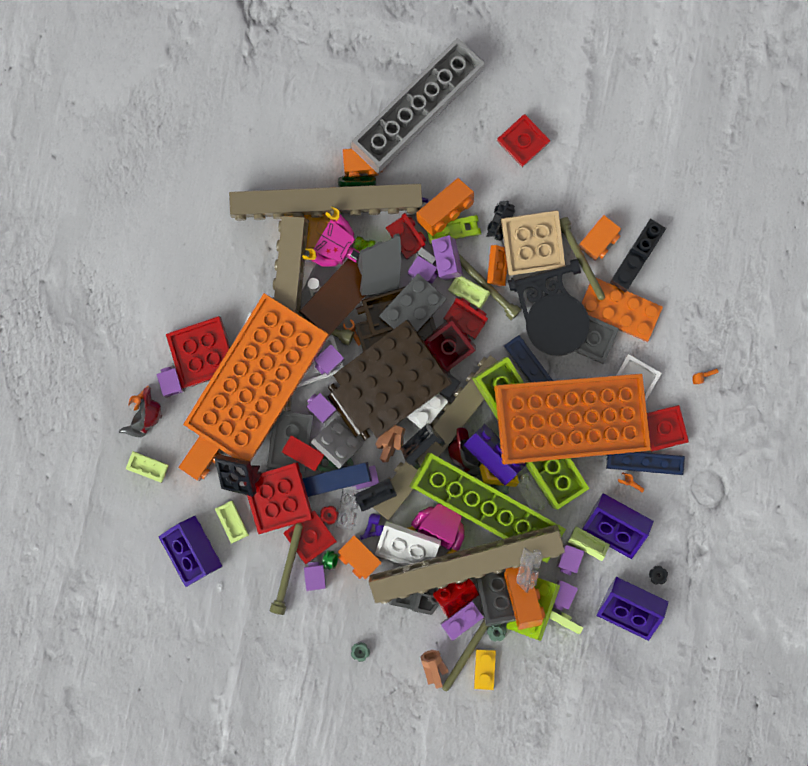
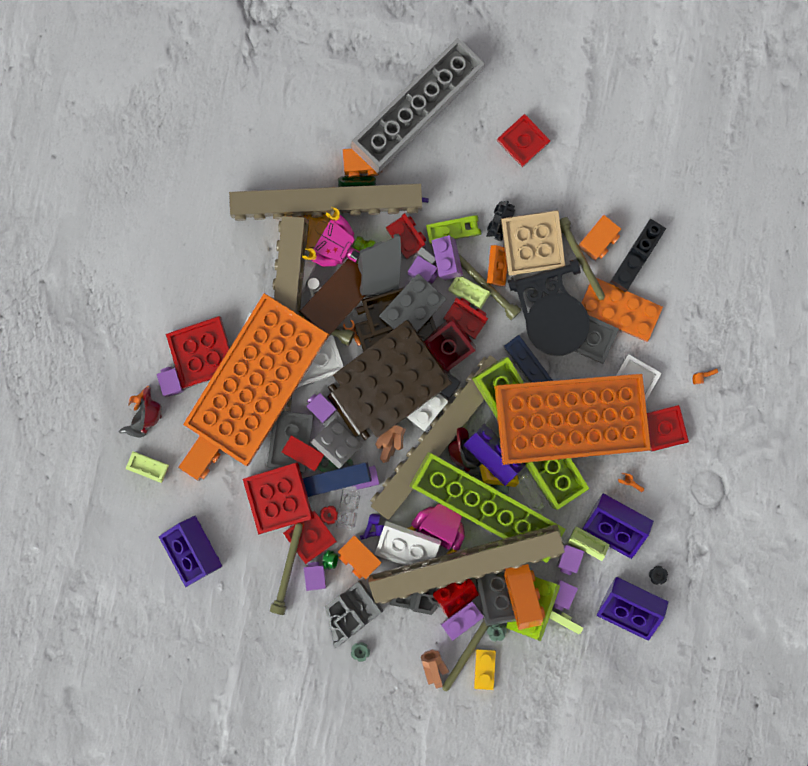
(227, 465): black piece -> none
(232, 522): yellowish green plate -> none
(328, 360): medium lavender brick -> none
(351, 612): none -> dark grey slope
(375, 495): black hinge -> none
(419, 444): black piece -> none
(445, 207): orange brick -> none
(527, 576): clear hinge -> none
(646, 463): dark blue tile -> none

